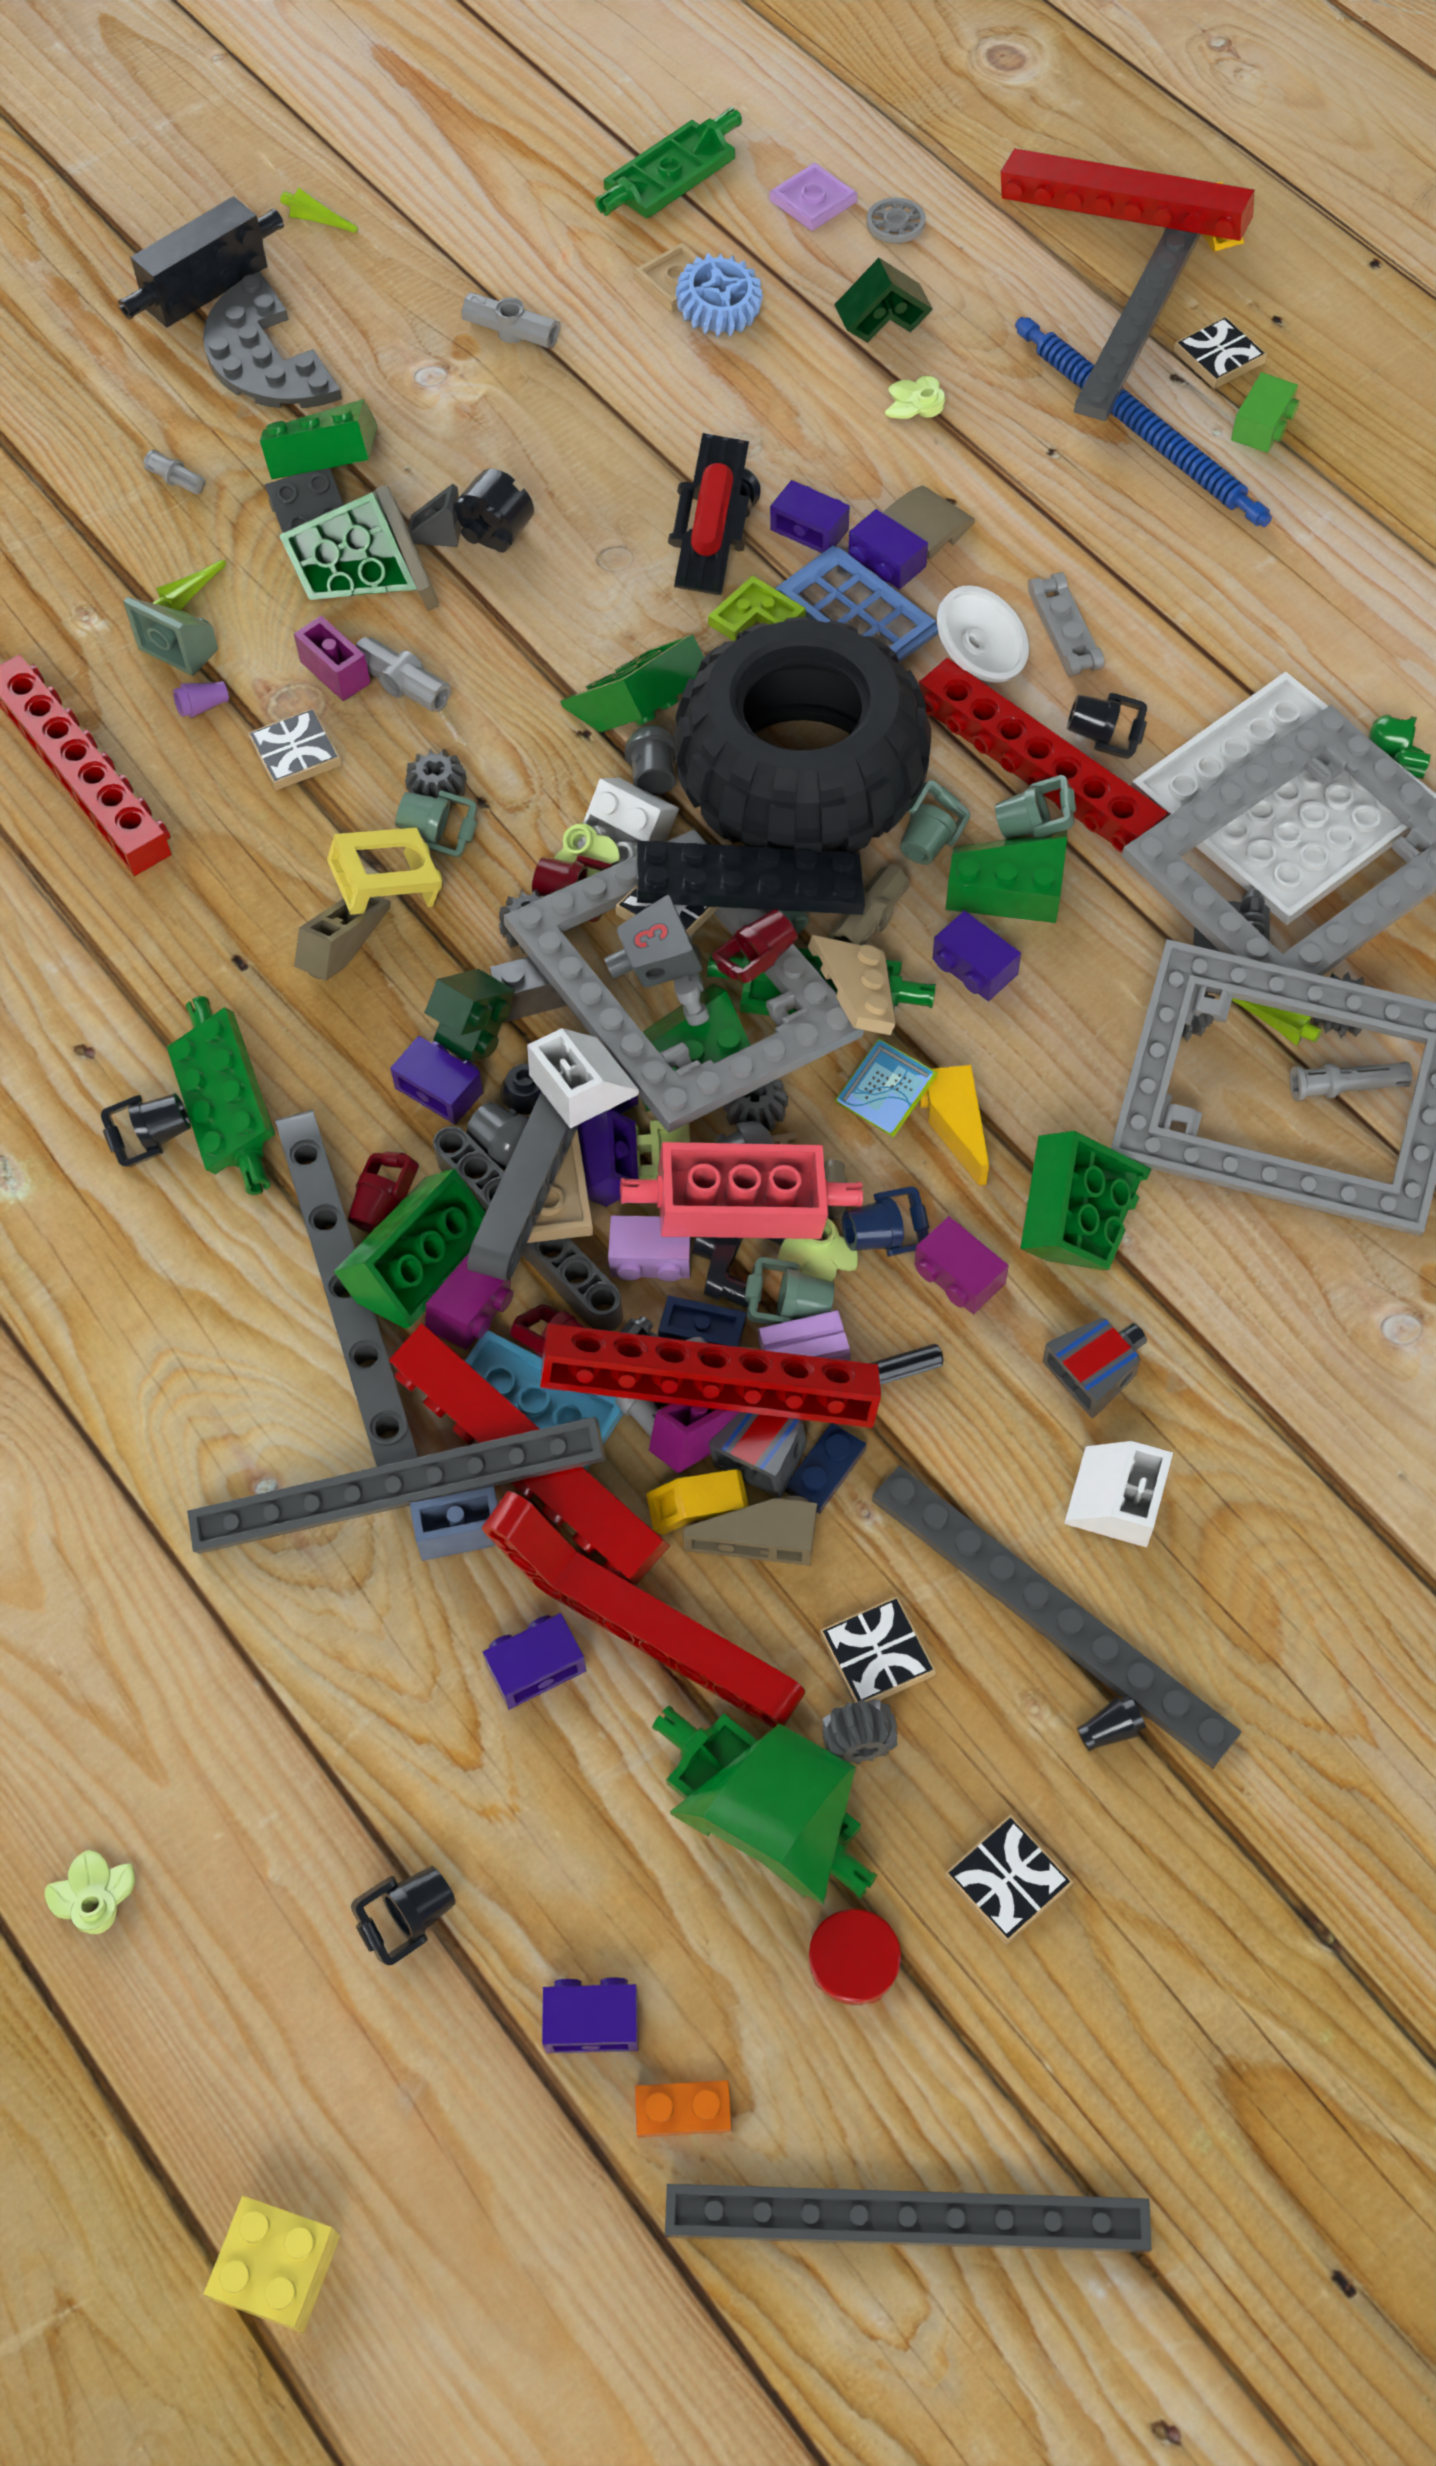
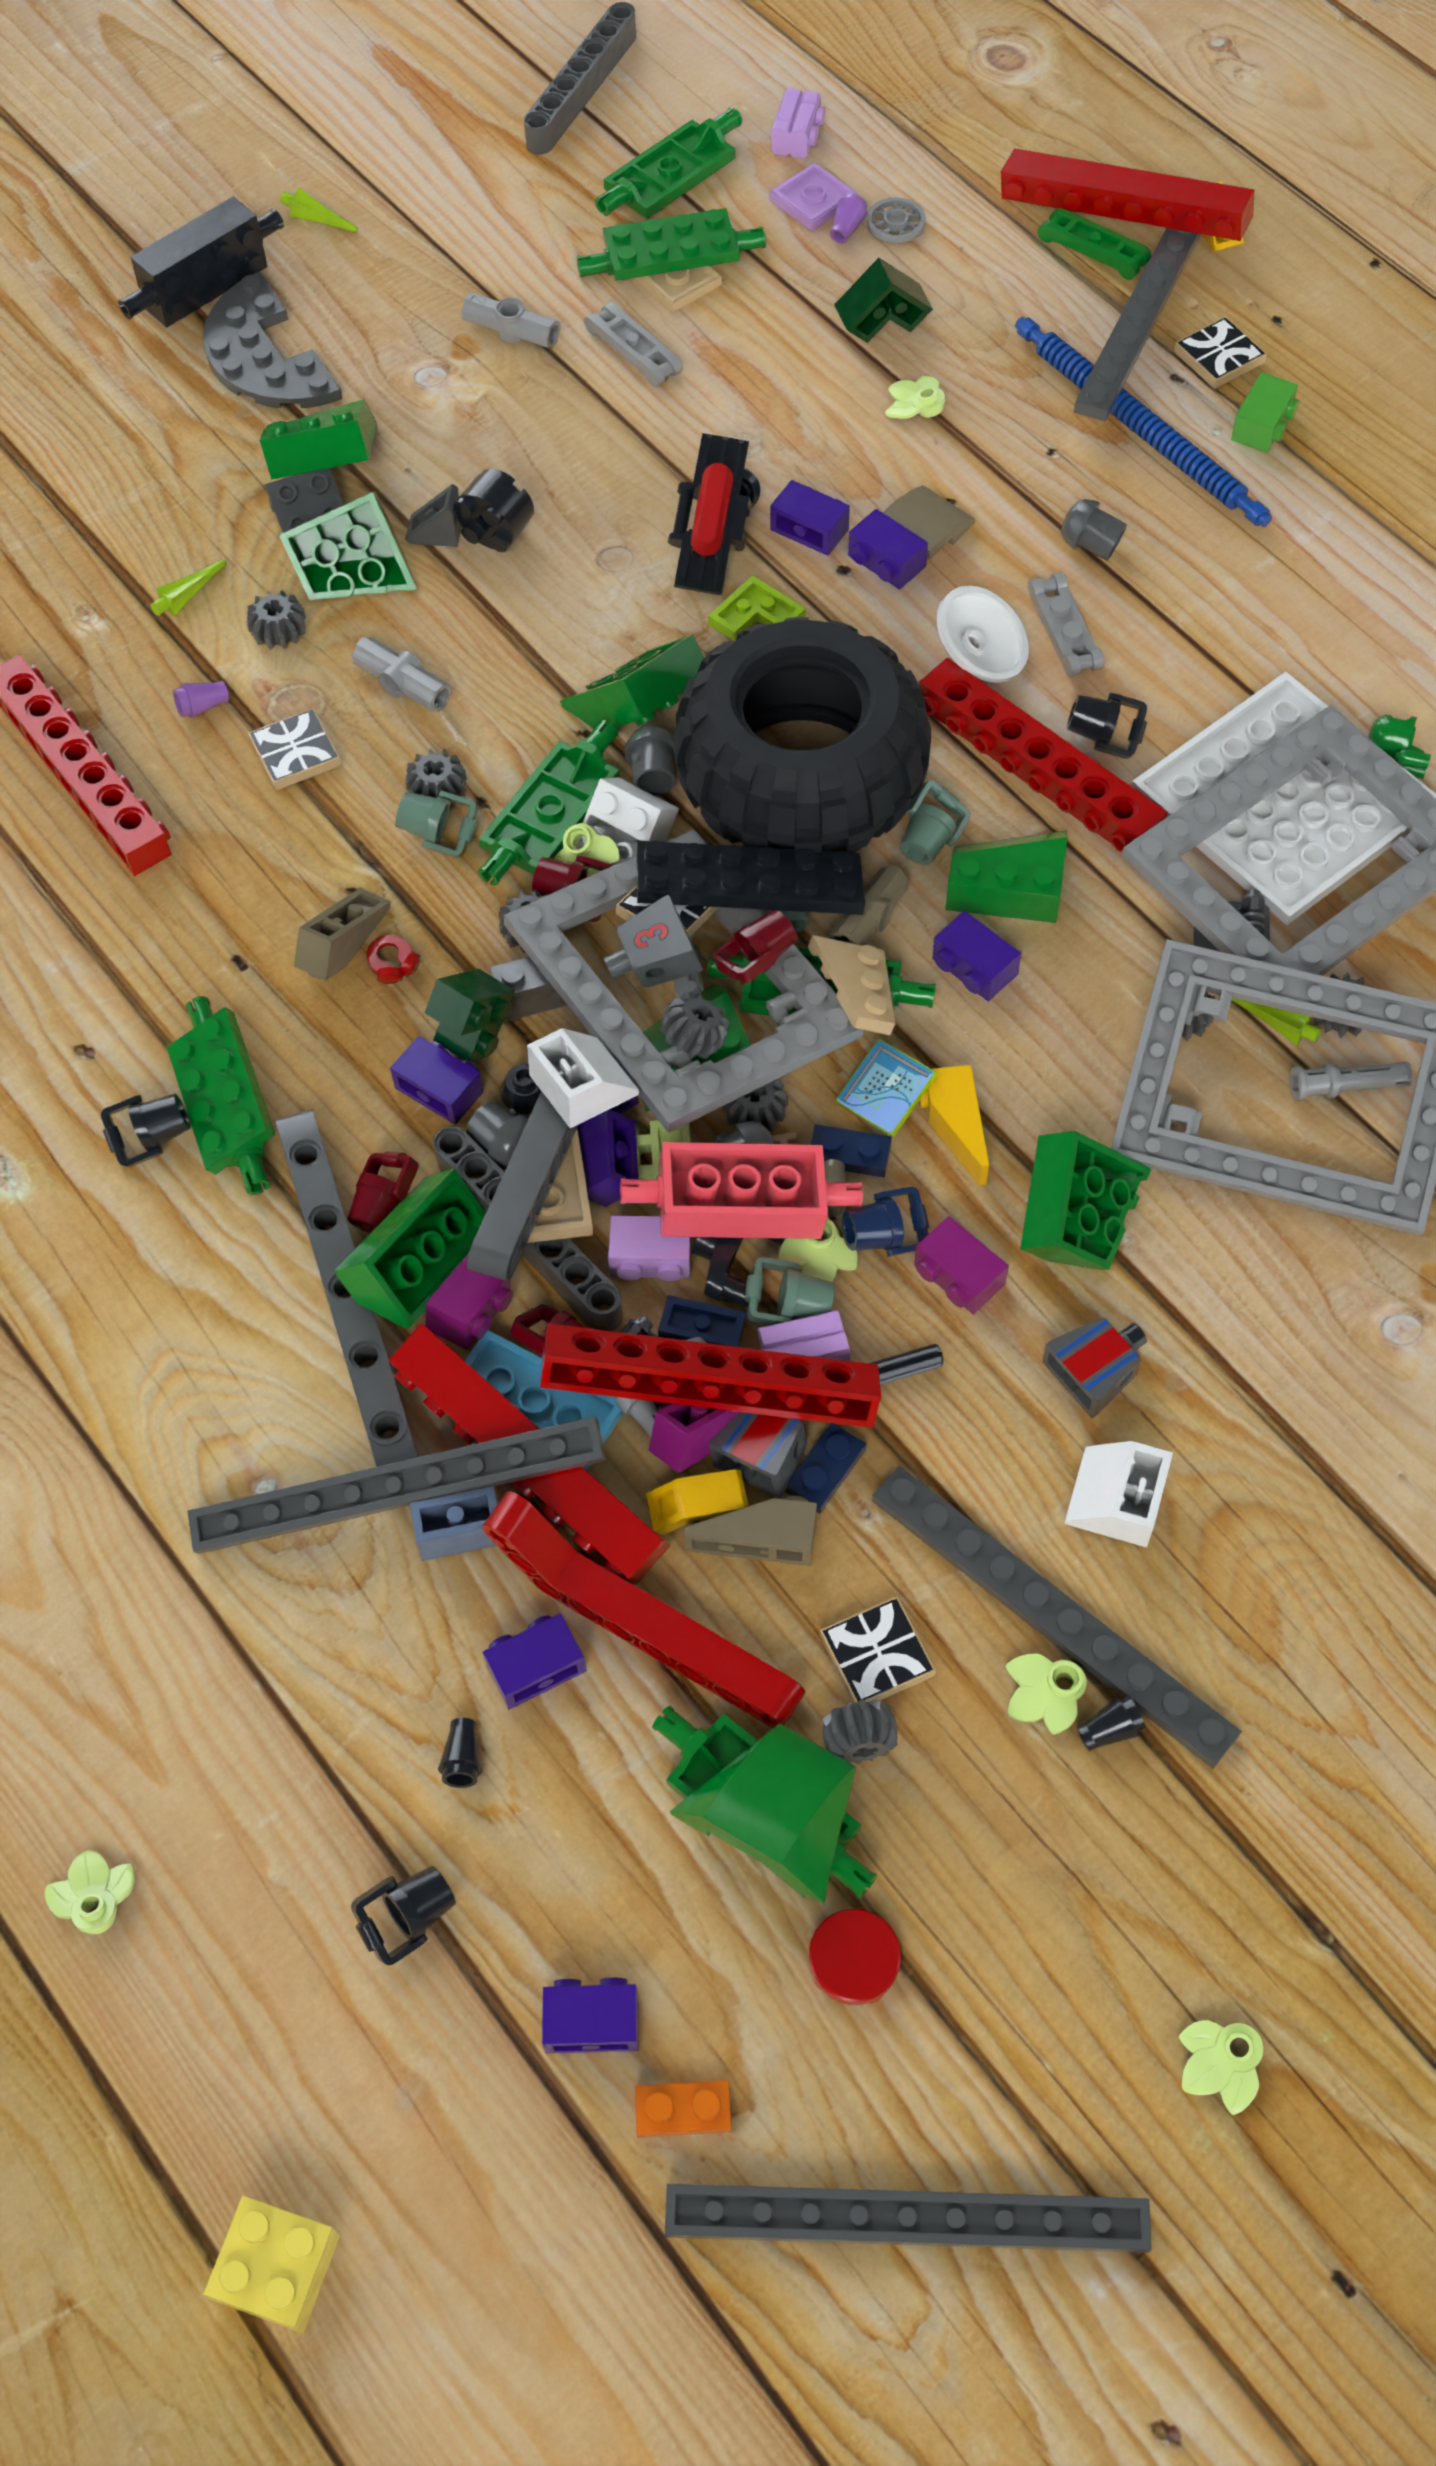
(171, 635): sand green slope -> none
(173, 472): light grey axle -> none
(276, 619): none -> dark grey gear
(332, 658): magenta brick -> none
(359, 887): light yellow panel -> none
(385, 972): none -> red piece
(407, 547): dark tan tile -> none
(461, 1756): none -> black cone
(547, 805): none -> green plate
(580, 78): none -> dark grey beam
(633, 343): none -> light grey plate
(670, 245): none -> green plate
(694, 1025): none -> dark grey gear
(718, 294): light blue gear -> none
(797, 123): none -> lavender brick
(847, 592): medium blue piece -> none
(848, 216): none -> medium lavender cone
(858, 1150): none -> dark blue plate
(1008, 1879): tile -> none
(1029, 813): sand green piece -> none
(1040, 1695): none -> yellowish green plate
(1092, 529): none -> dark grey piece
(1095, 242): none -> green plate
(1217, 2068): none -> yellowish green plate

